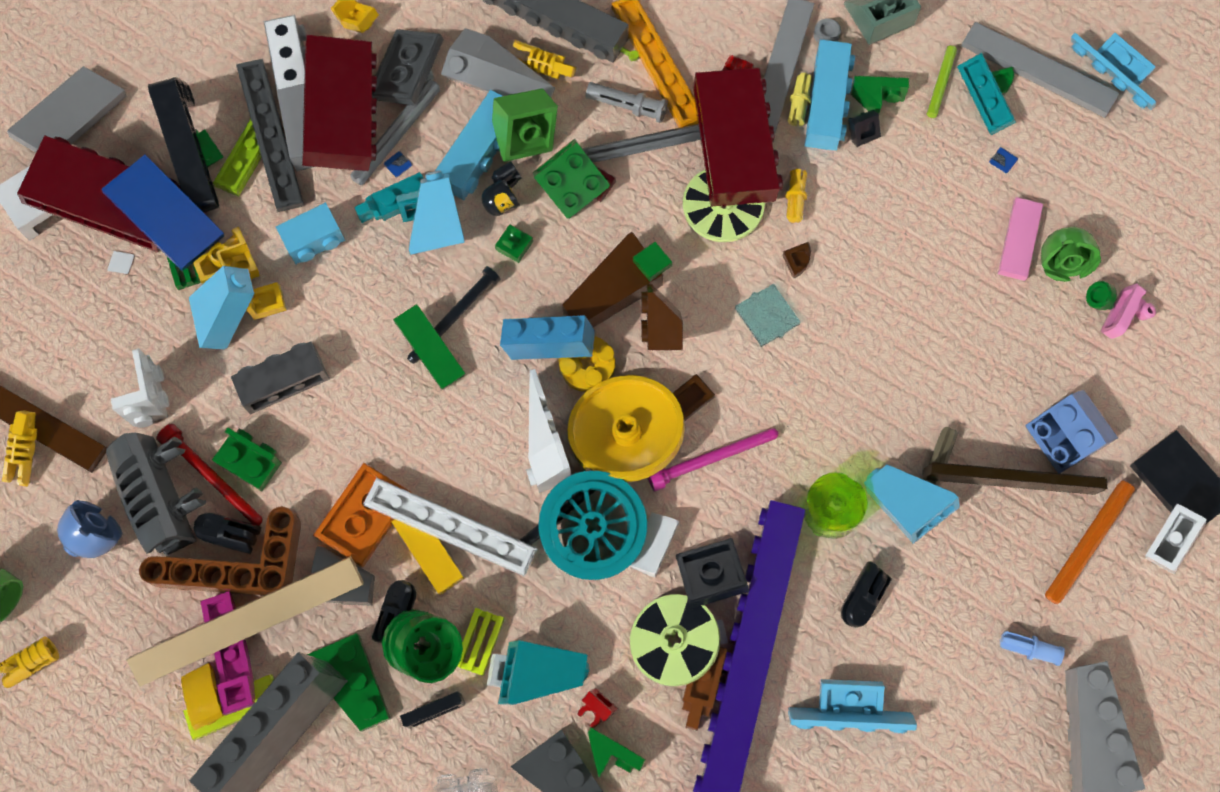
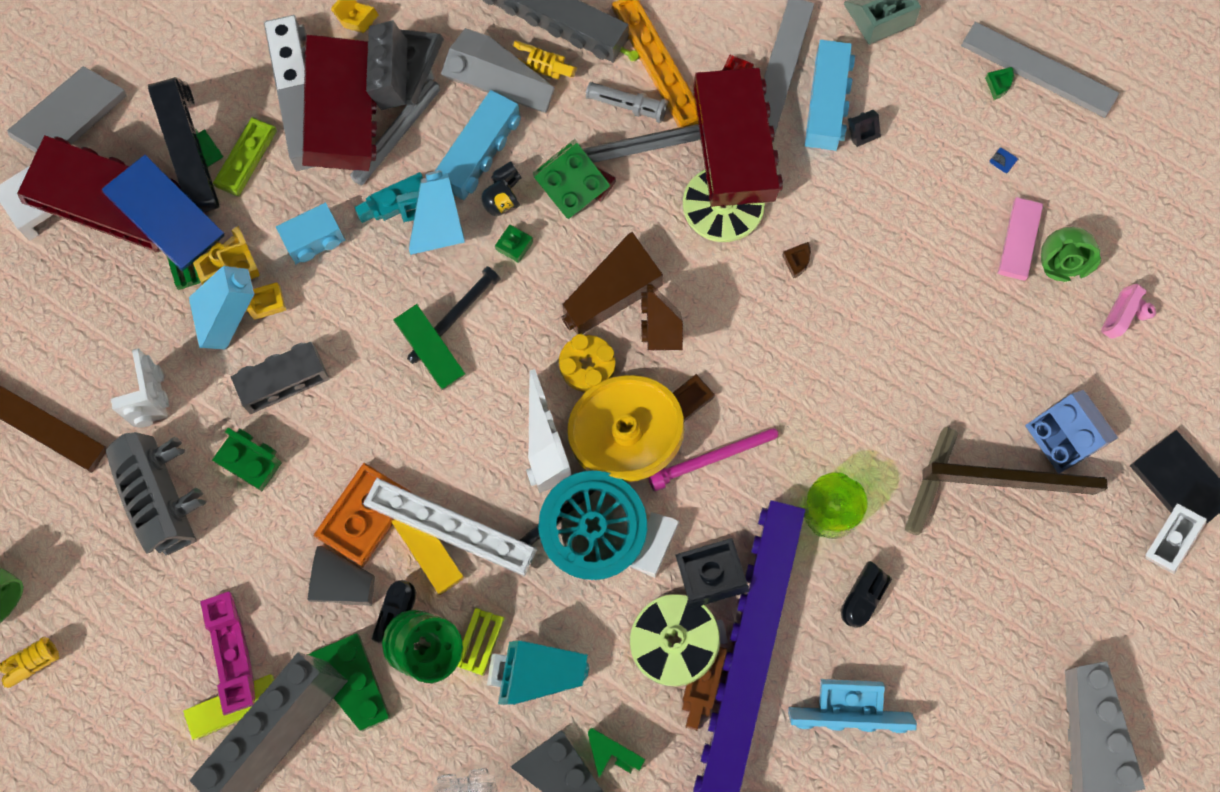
(20, 448): yellow hinge -> none
(86, 531): medium blue cylinder -> none
(120, 262): white sticker -> none
(201, 696): yellow slope -> none
(209, 474): red piece -> none
(226, 532): black arm -> none
(233, 571): dark orange beam -> none
(245, 621): tan tile -> none
(270, 135): dark grey tile -> none
(387, 65): none -> flat silver brick
(397, 164): blue sticker -> none
(432, 710): black tile -> none
(524, 124): bright green slope -> none
(547, 337): dark azure brick -> none
(599, 705): red tile -> none
(652, 261): green tile -> none
(767, 315): clear light blue piece -> none
(796, 195): yellow axle -> none
(800, 99): light yellow axle -> none
(827, 30): light grey tile -> none
(873, 90): green slope -> none
(910, 501): medium azure slope -> none
(941, 82): lime bar -> none
(986, 94): teal tile -> none
(1032, 647): light blue axle -> none
(1089, 542): orange axle -> none
(1101, 296): green tile -> none
(1122, 63): medium azure bracket -> none

